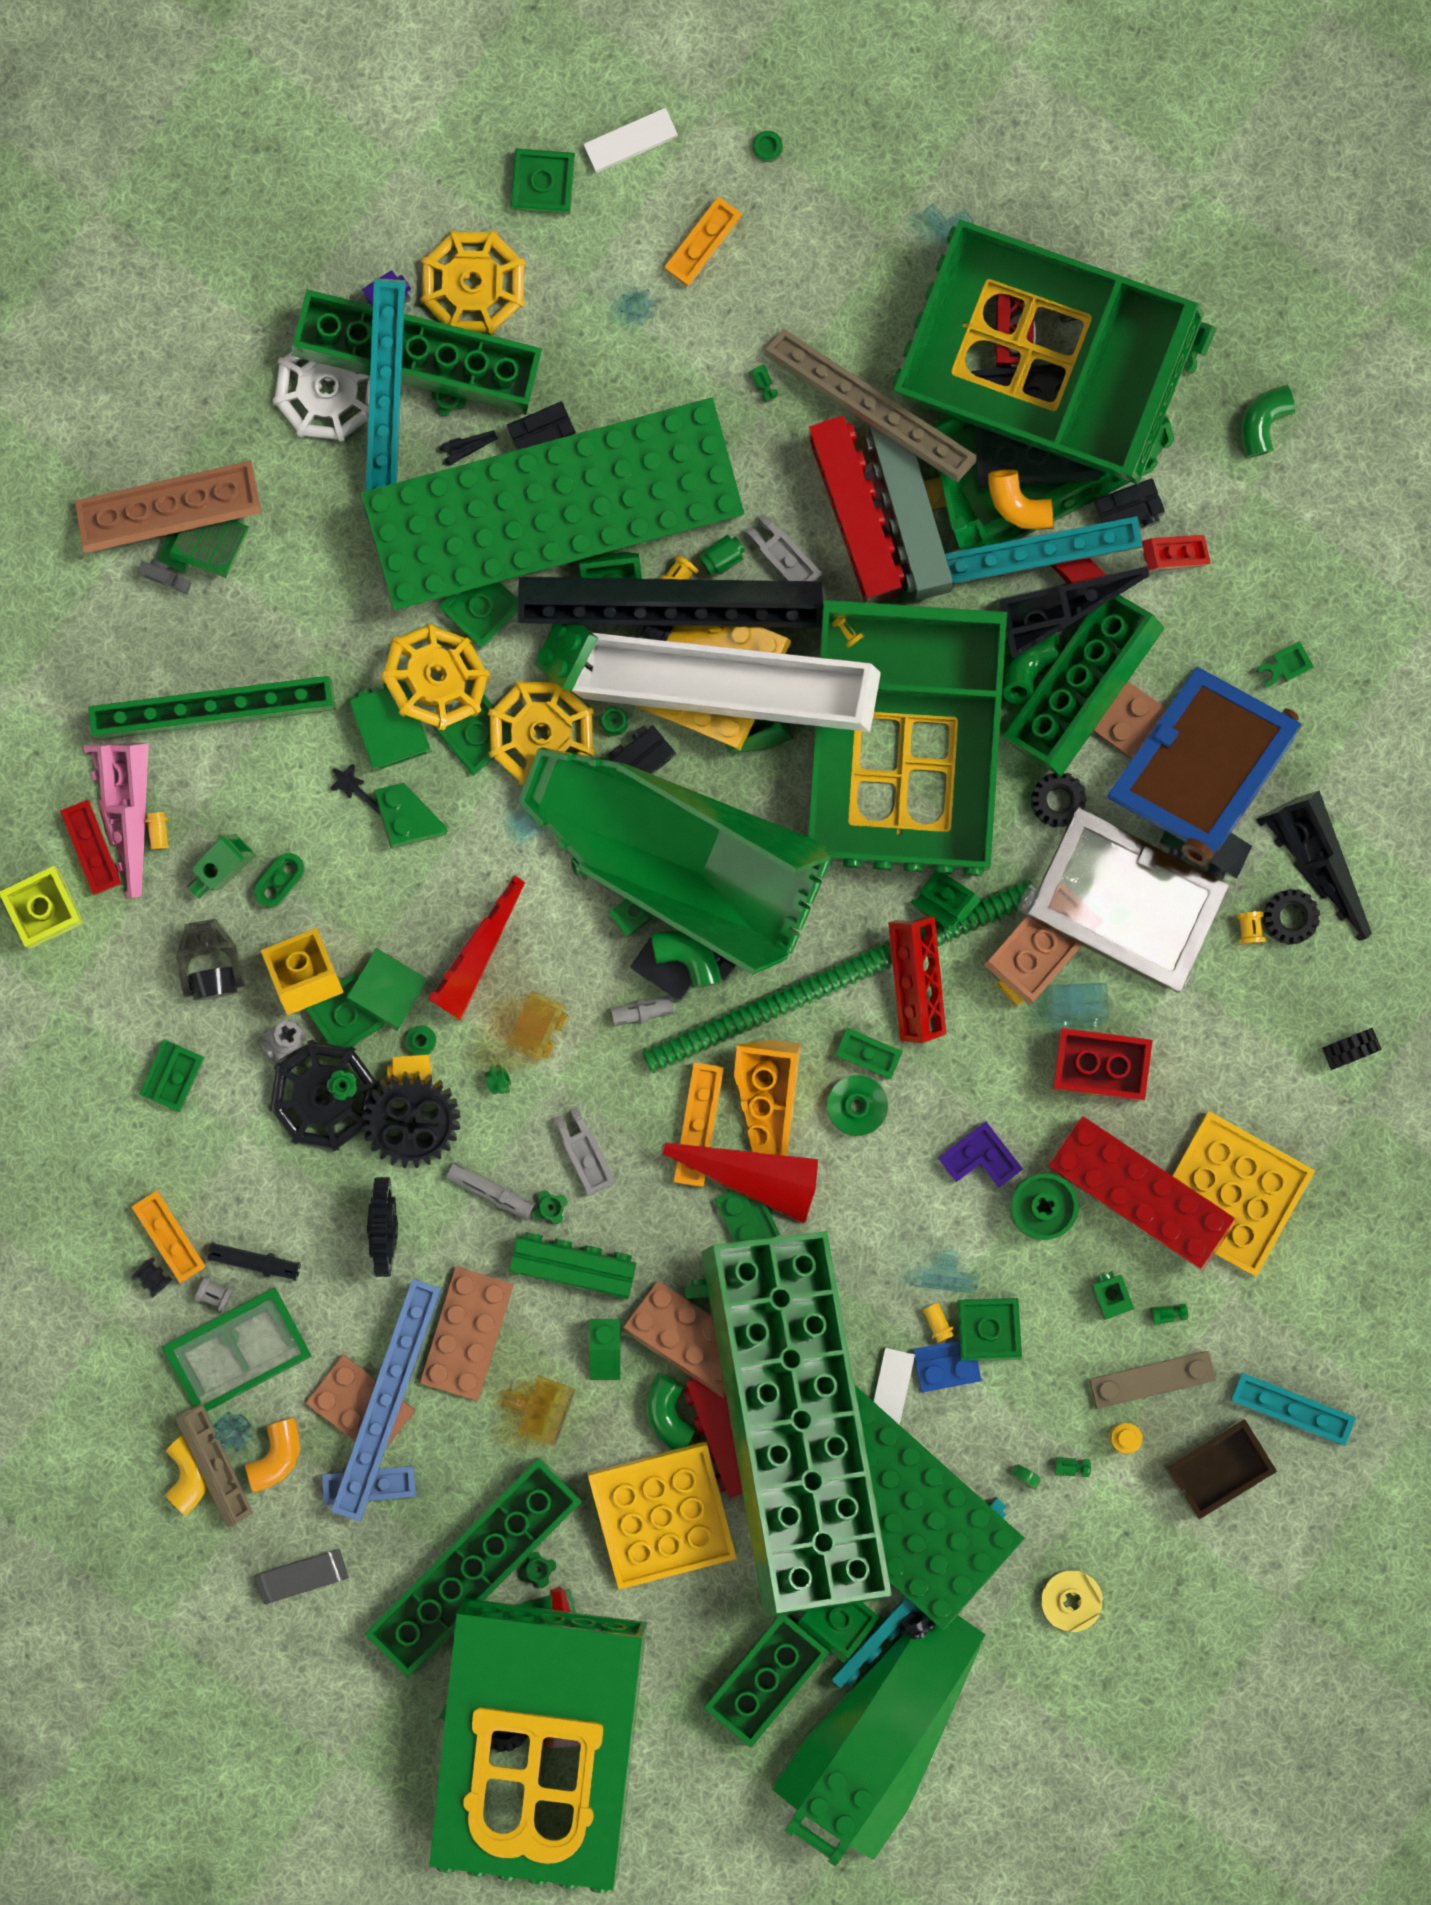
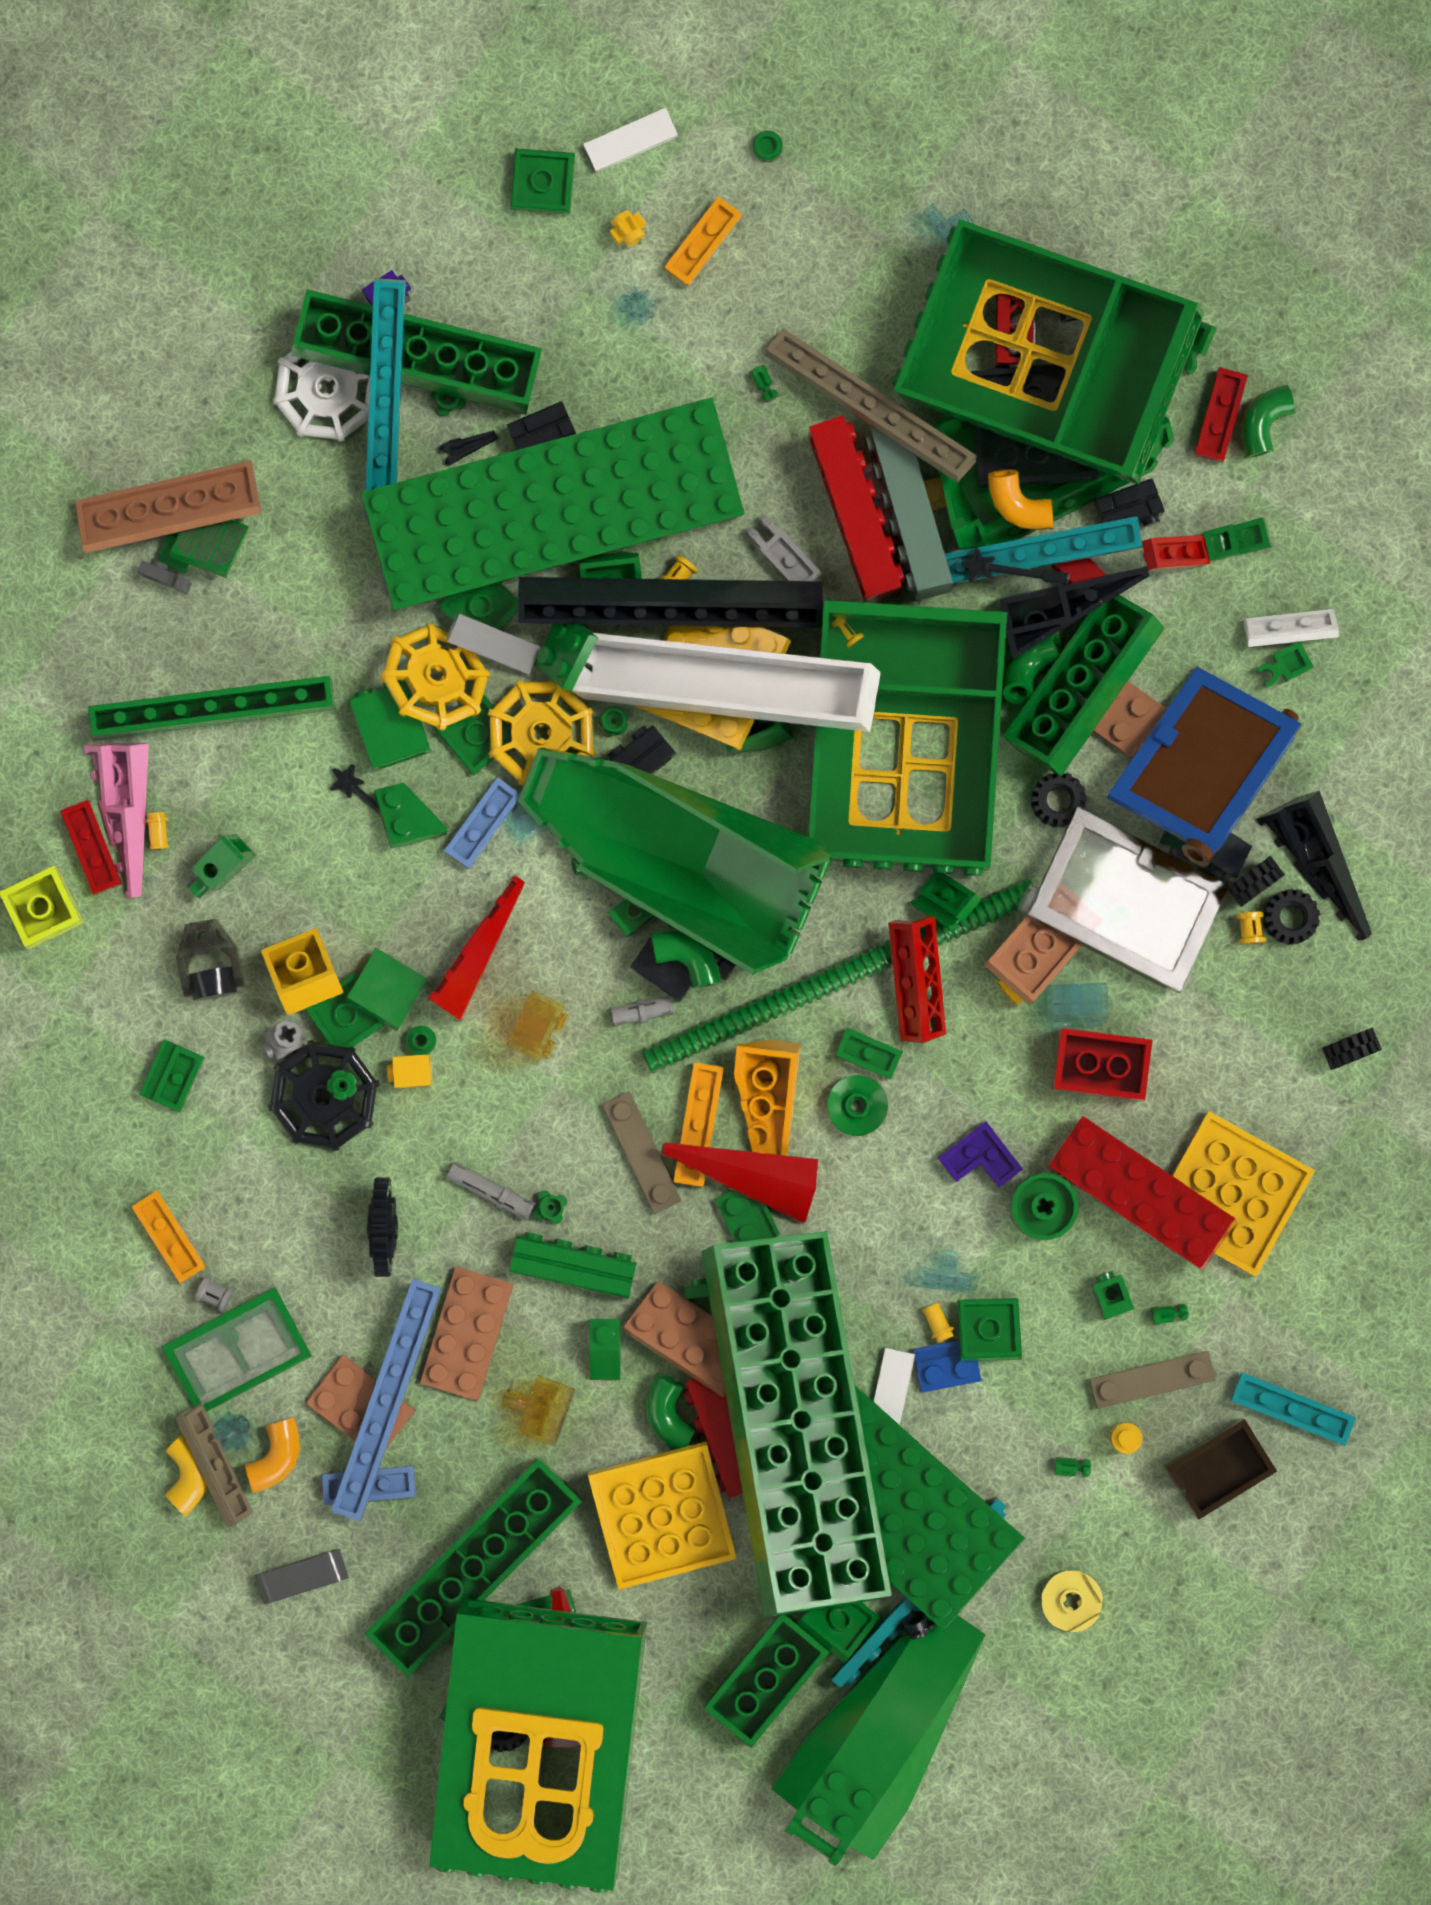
(151, 1277): black bush -> none
(253, 1261): black pin -> none
(278, 879): green plate -> none
(406, 1144): black gear -> none
(483, 823): none -> medium blue plate
(486, 270): yellow plate -> none
(493, 643): none -> light grey tile
(498, 1080): green plate -> none
(535, 1561): green plate -> none
(586, 1155): light grey hinge -> none
(628, 228): none -> yellow gear
(642, 1152): none -> dark tan plate
(654, 632): black bush -> none
(722, 555): green brick -> none
(983, 566): none -> black piece
(1025, 1476): green tile -> none
(1221, 414): none -> red plate
(1237, 539): none -> green slope
(1255, 881): none -> black tyre
(1291, 627): none -> white tile

